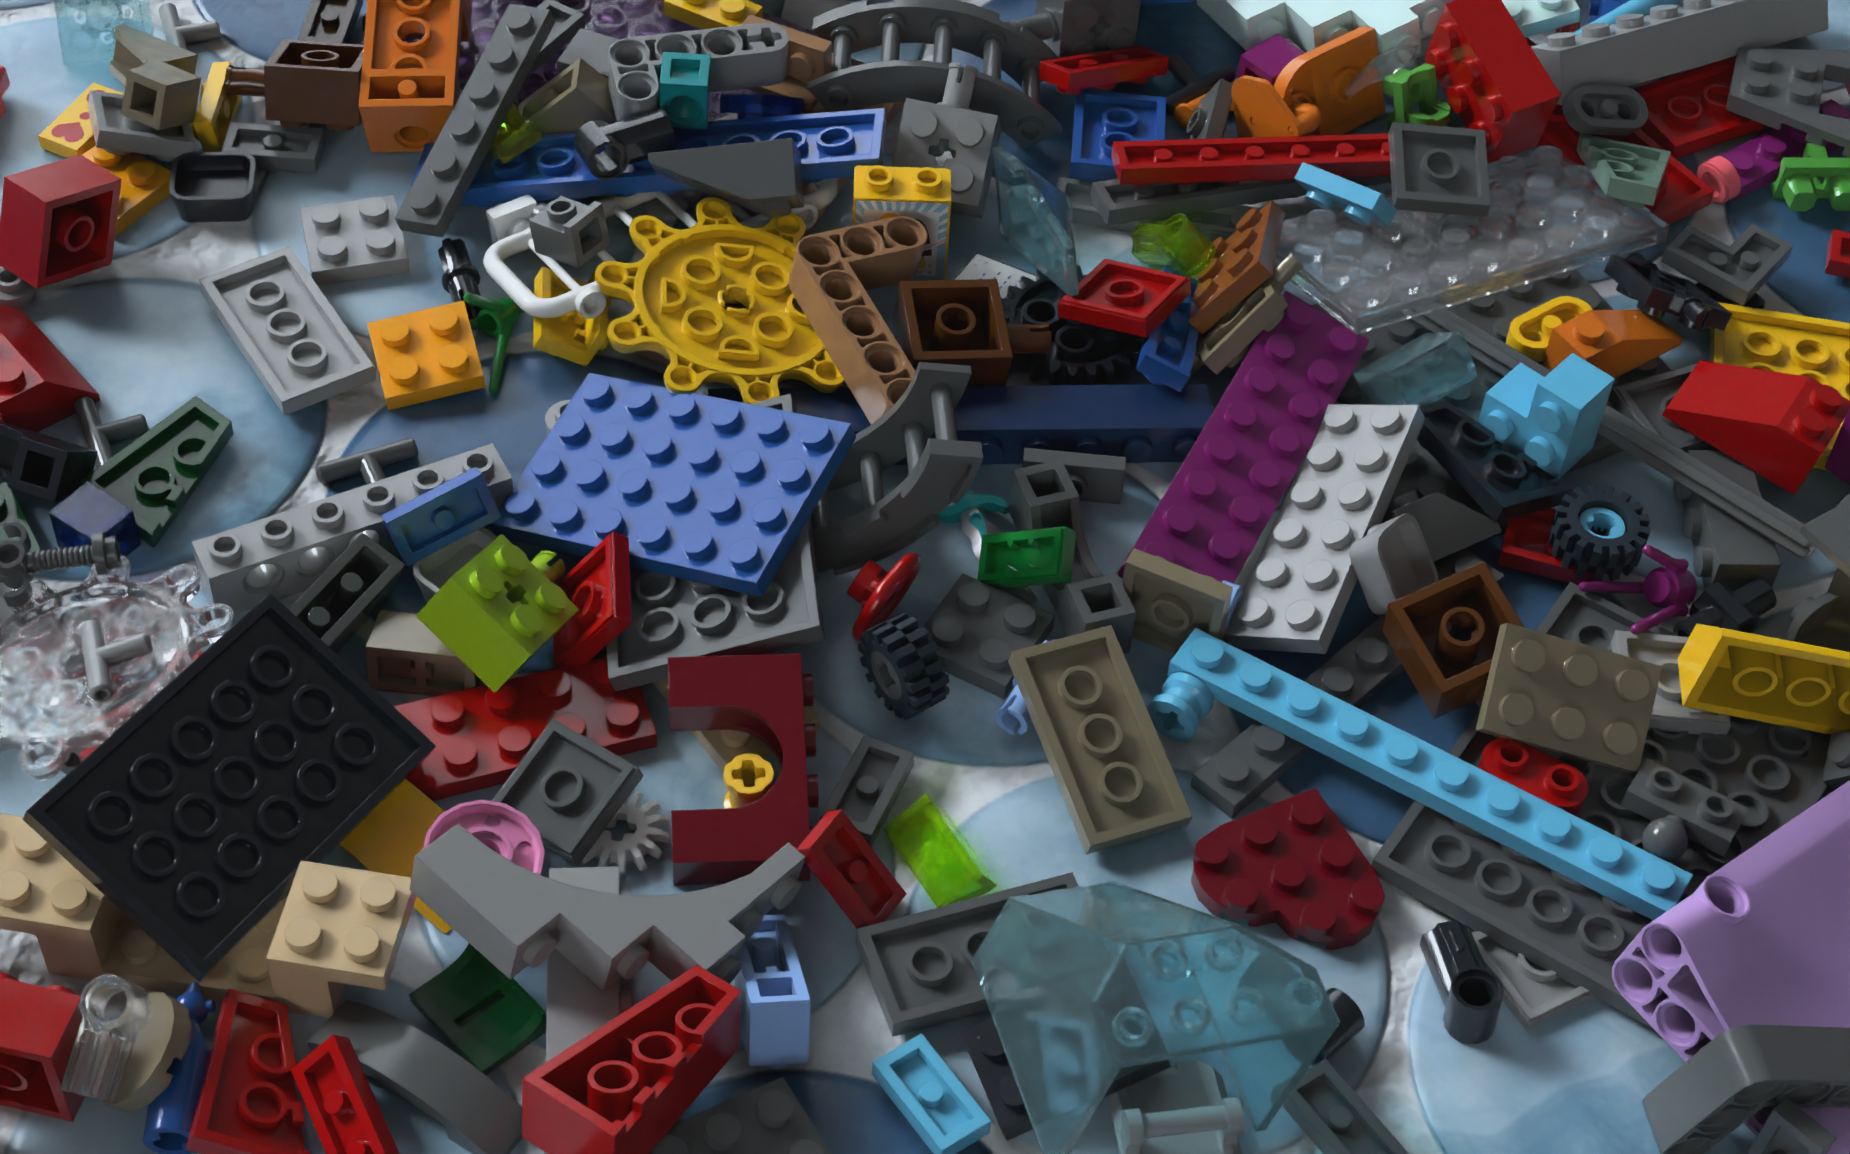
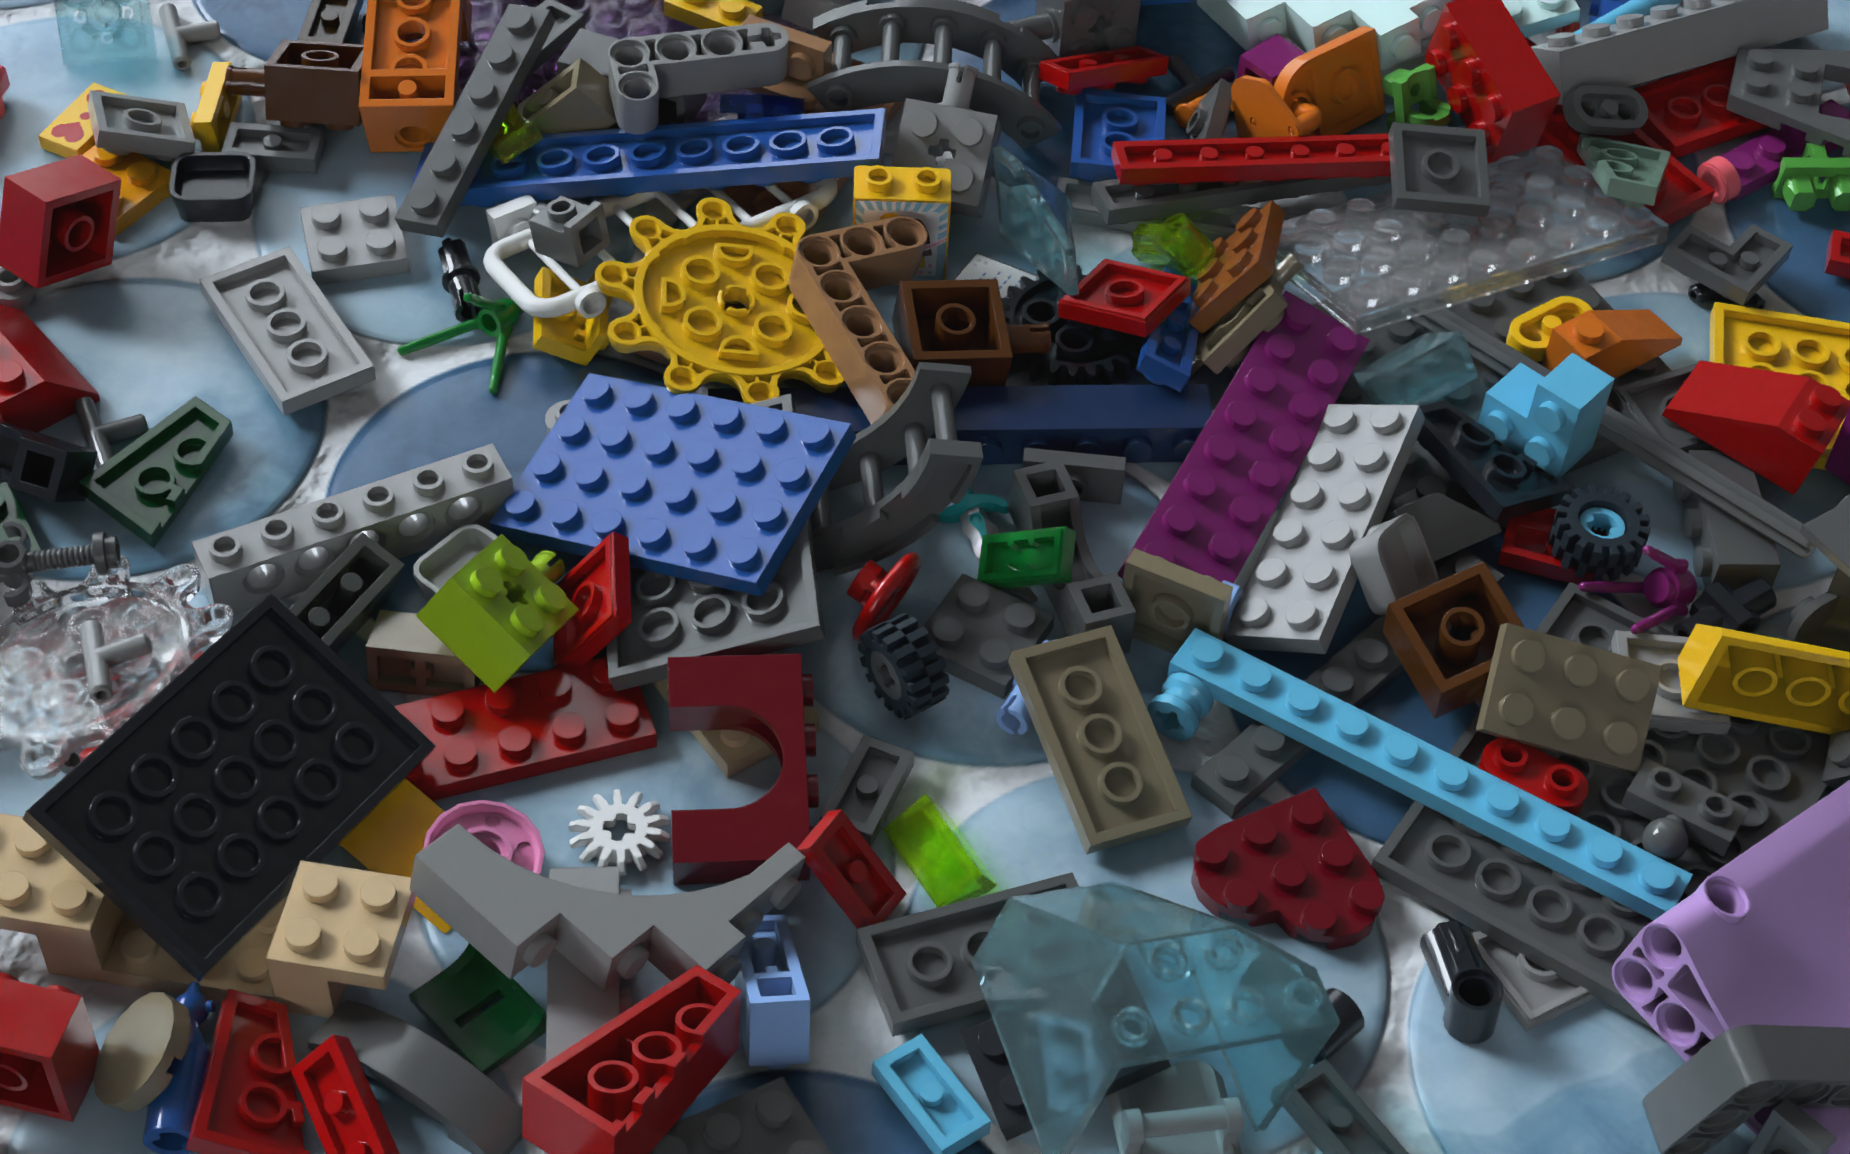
(93, 511): clear blue brick -> none
(105, 1046): clear piece -> none
(156, 79): dark tan arch -> none
(367, 462): dark grey piece -> none
(426, 355): light orange plate -> none
(441, 516): blue plate -> none
(569, 789): dark grey plate -> none
(625, 142): black piece -> none
(686, 89): teal brick -> none
(746, 779): yellow bush -> none
(749, 174): dark grey slope -> none
(1358, 201): medium azure plate -> none
(1384, 66): clear bar -> none
(1665, 293): black plate -> none

